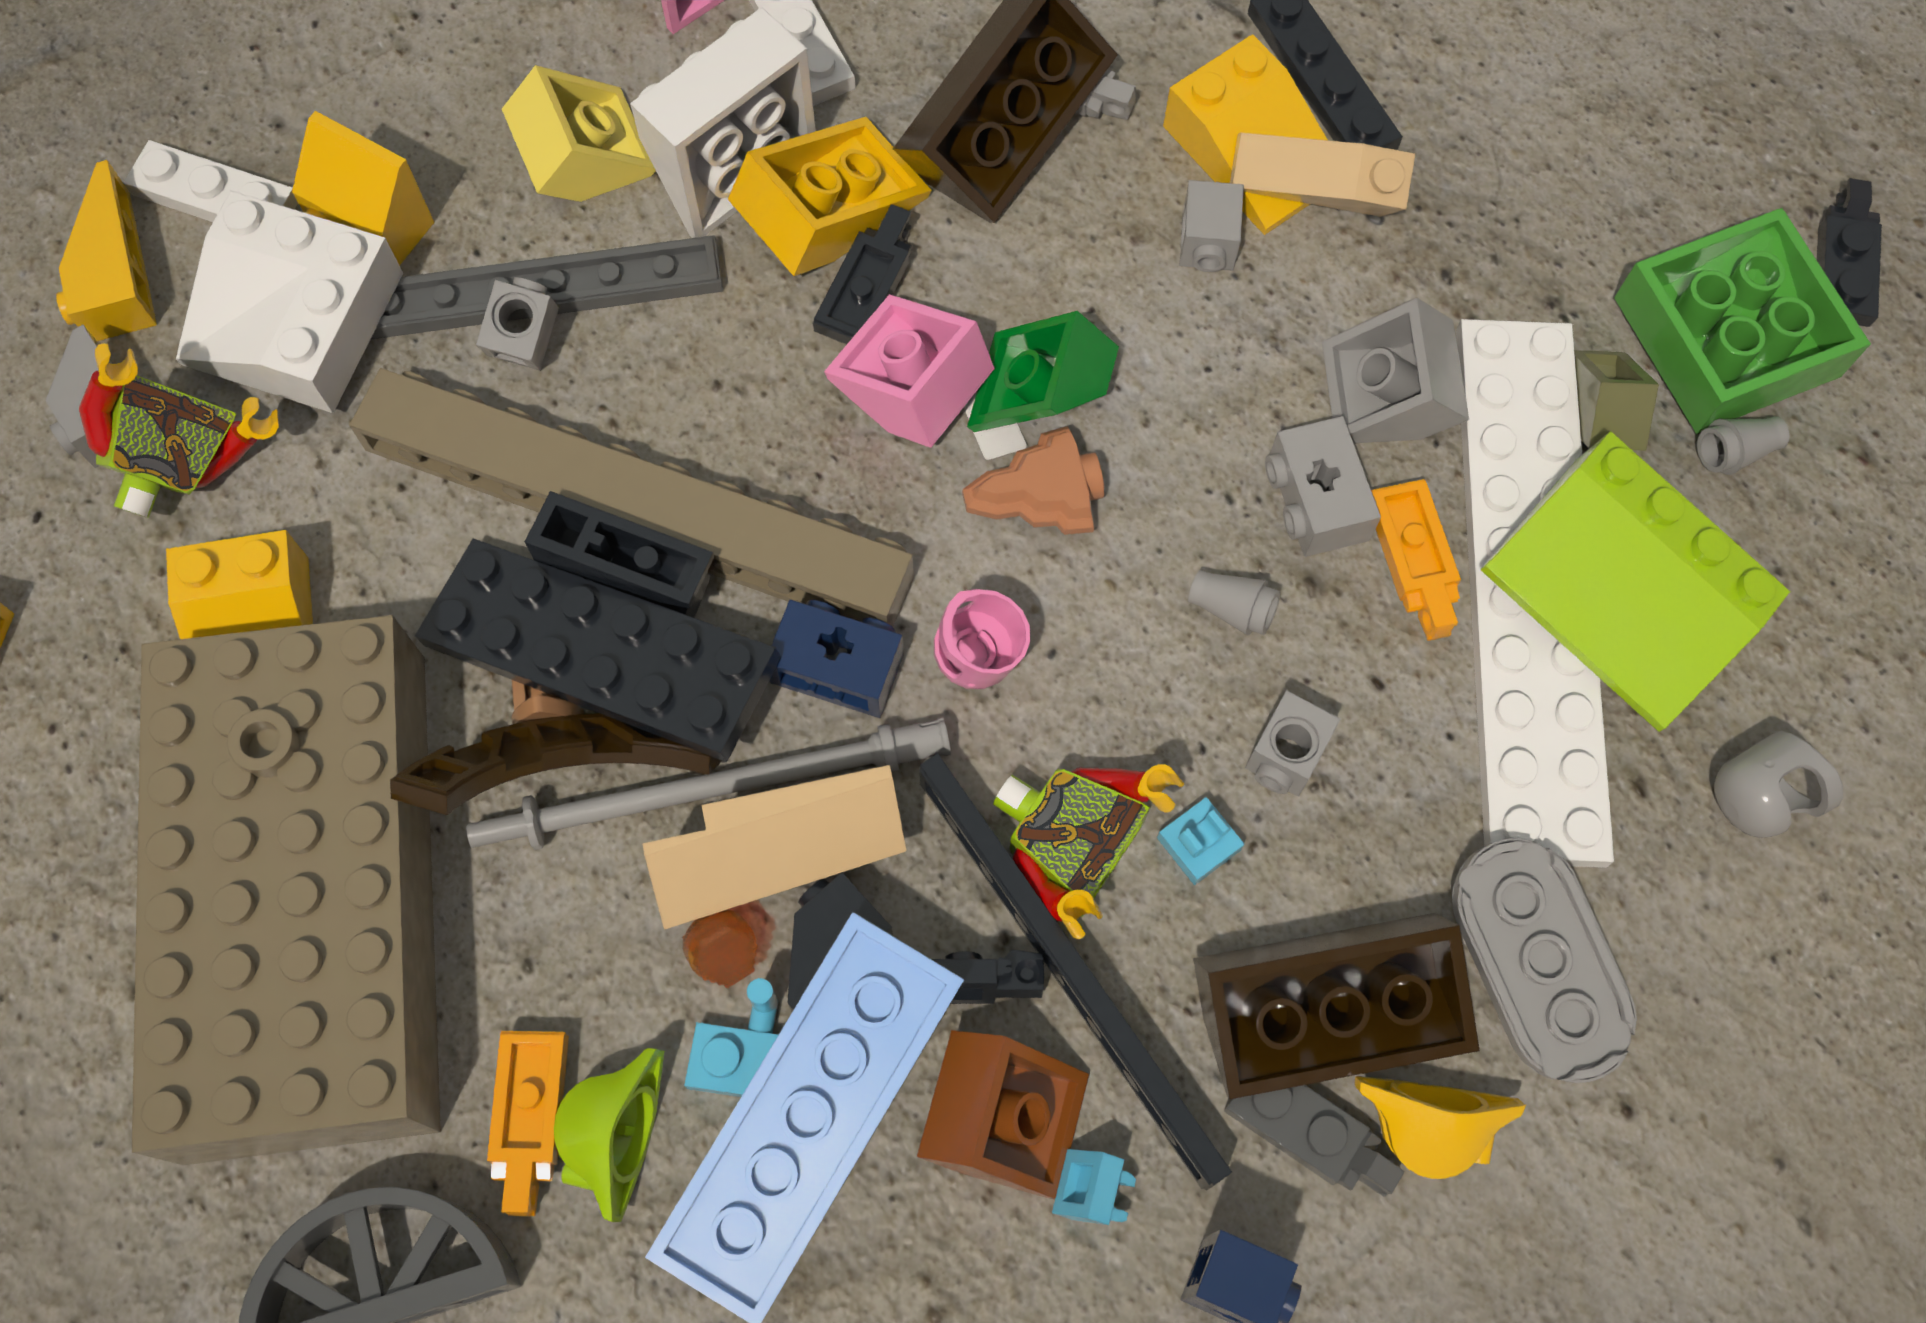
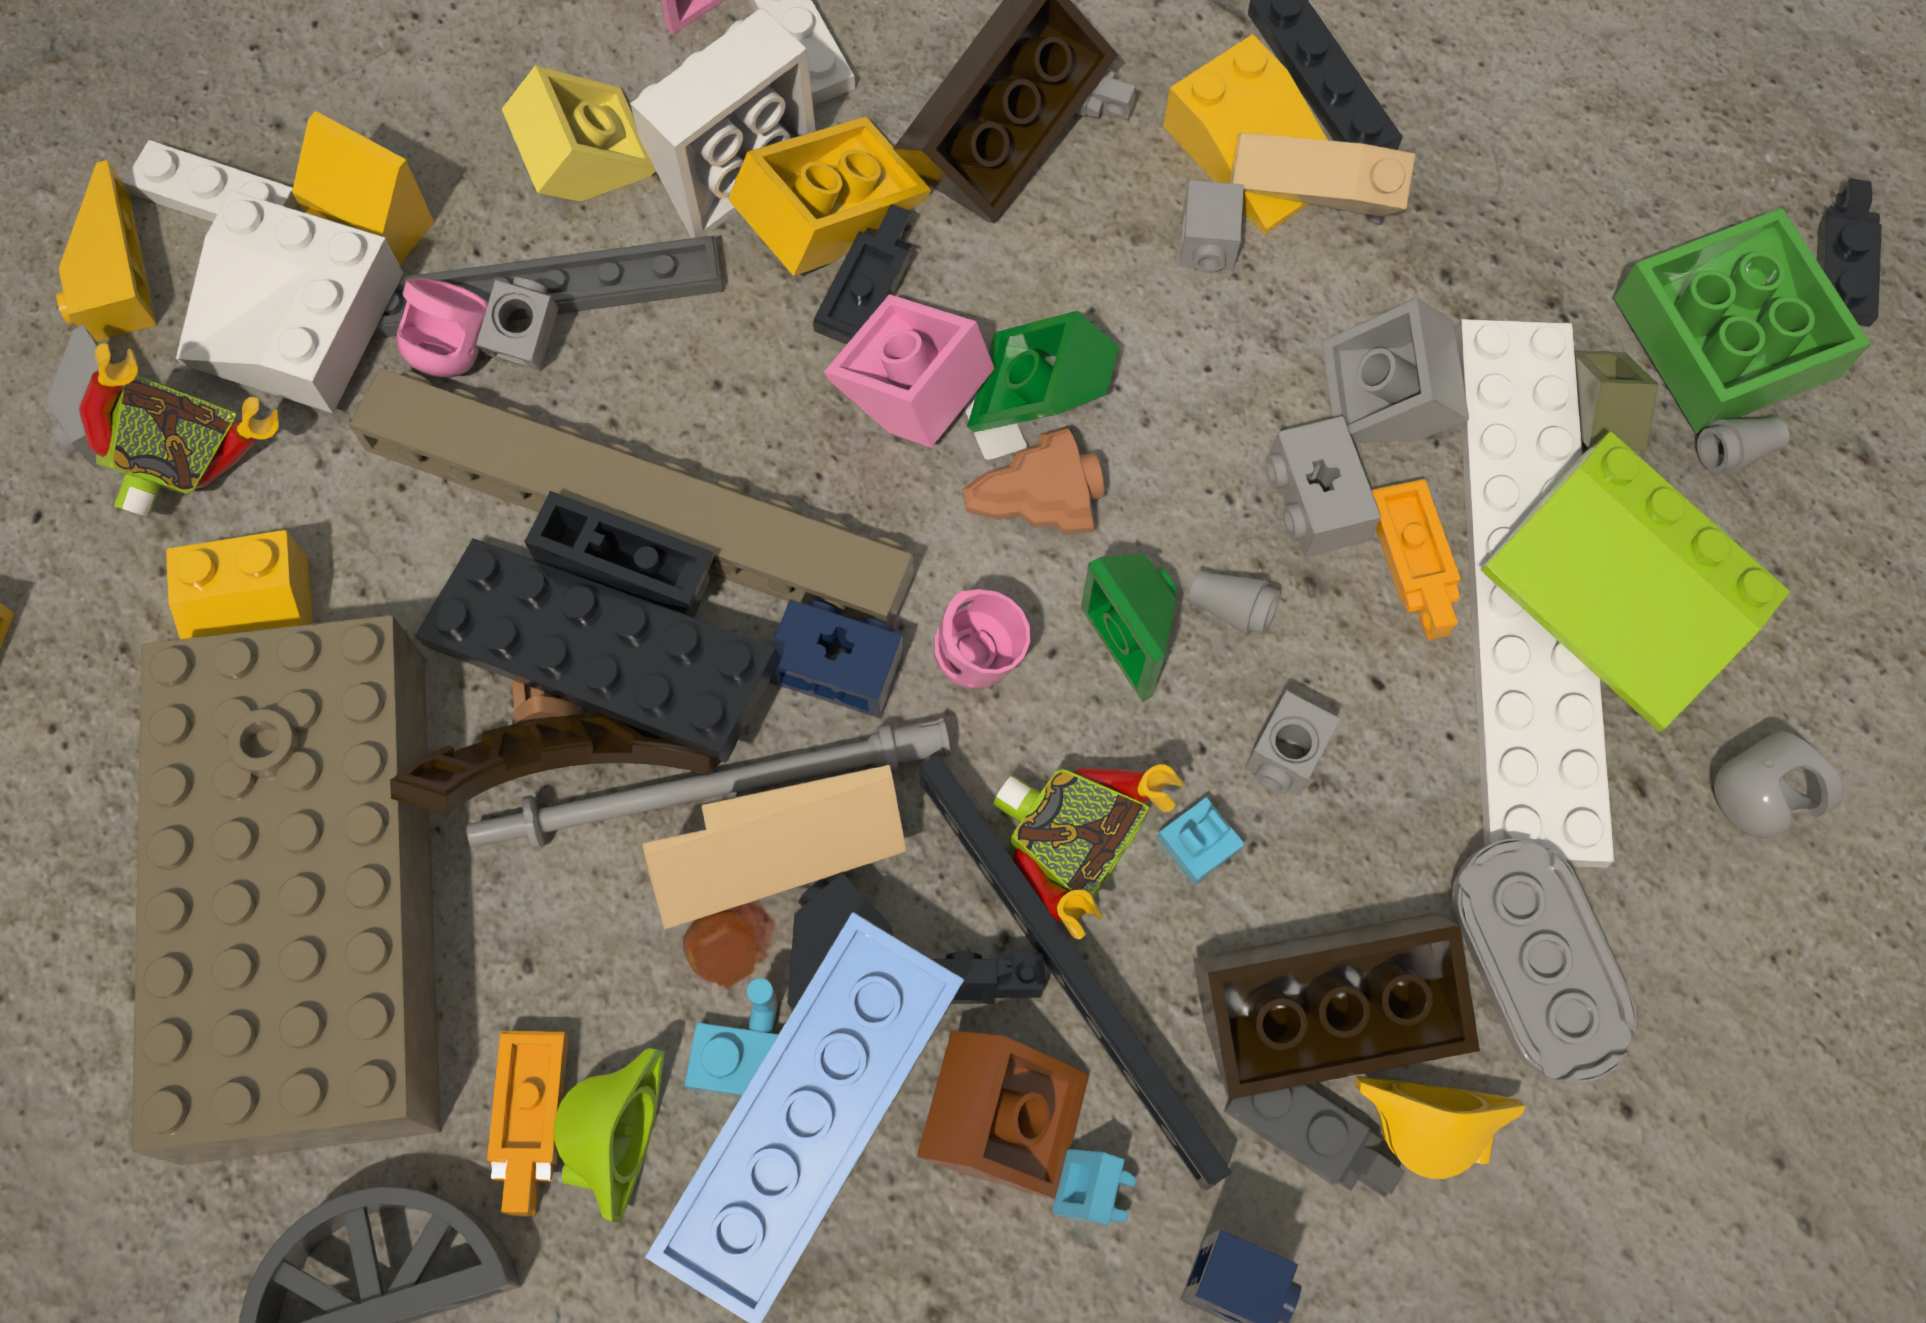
(440, 327): none -> bright pink helmet
(1132, 614): none -> green slope

